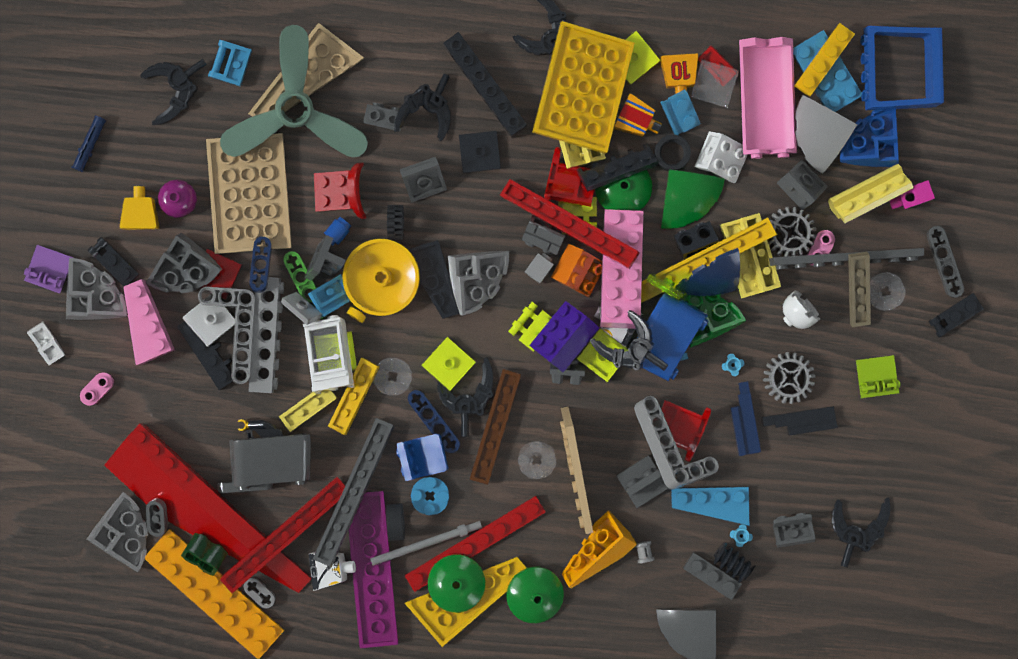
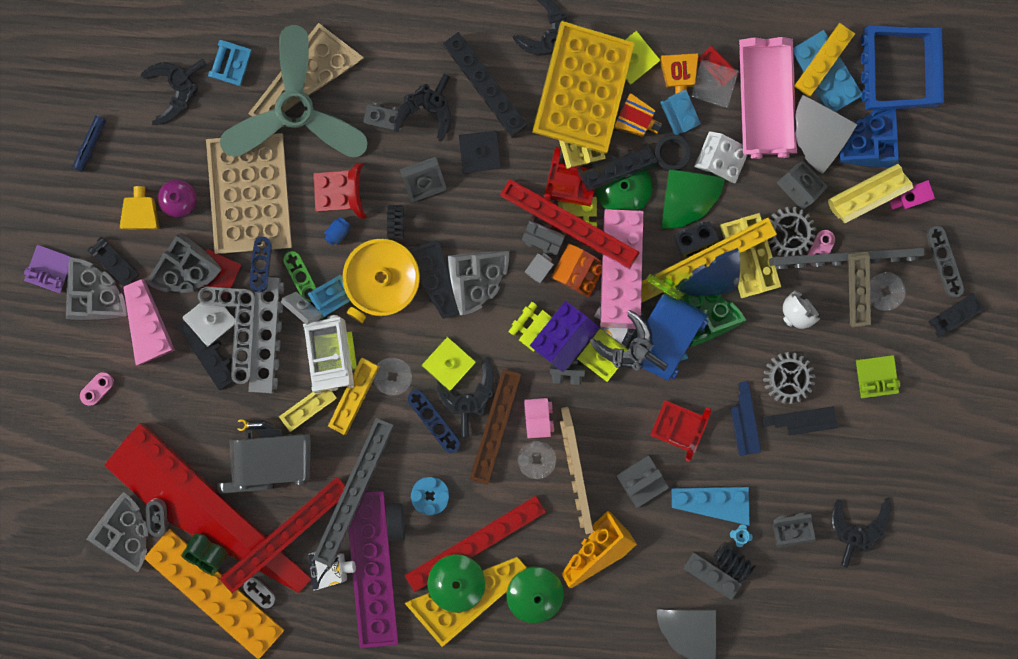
(46, 343): white slope -> none
(323, 260): dark grey bracket -> none
(422, 457): bracket -> none
(461, 531): light grey bar -> none
(537, 418): none -> bright pink brick
(644, 552): light grey bush -> none
(650, 413): light grey beam -> none
(738, 364): medium azure plate -> none

